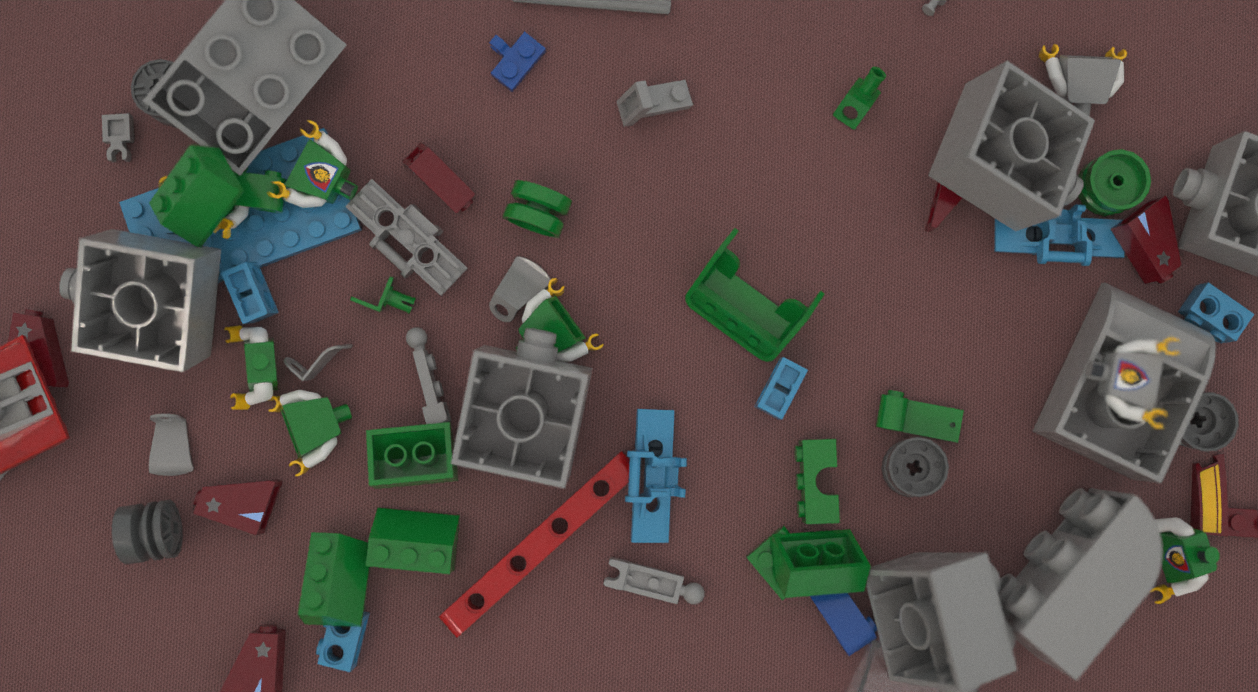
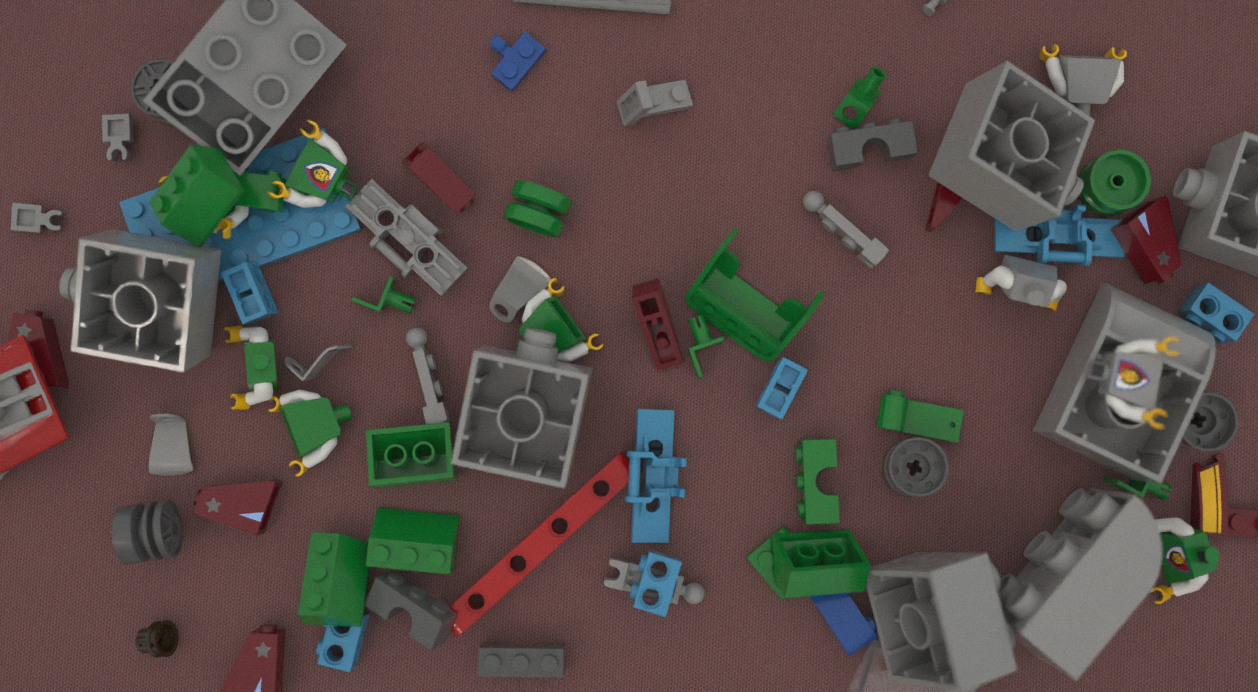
(32, 218): none -> light grey plate
(158, 646): none -> dark brown piece
(430, 617): none -> dark grey arch
(505, 660): none -> dark grey arch
(657, 323): none -> dark red slope
(663, 584): none -> dark azure brick
(703, 340): none -> green bracket
(870, 251): none -> light grey plate
(894, 139): none -> dark grey arch
(1025, 282): none -> light grey torso
(1140, 487): none -> green bracket

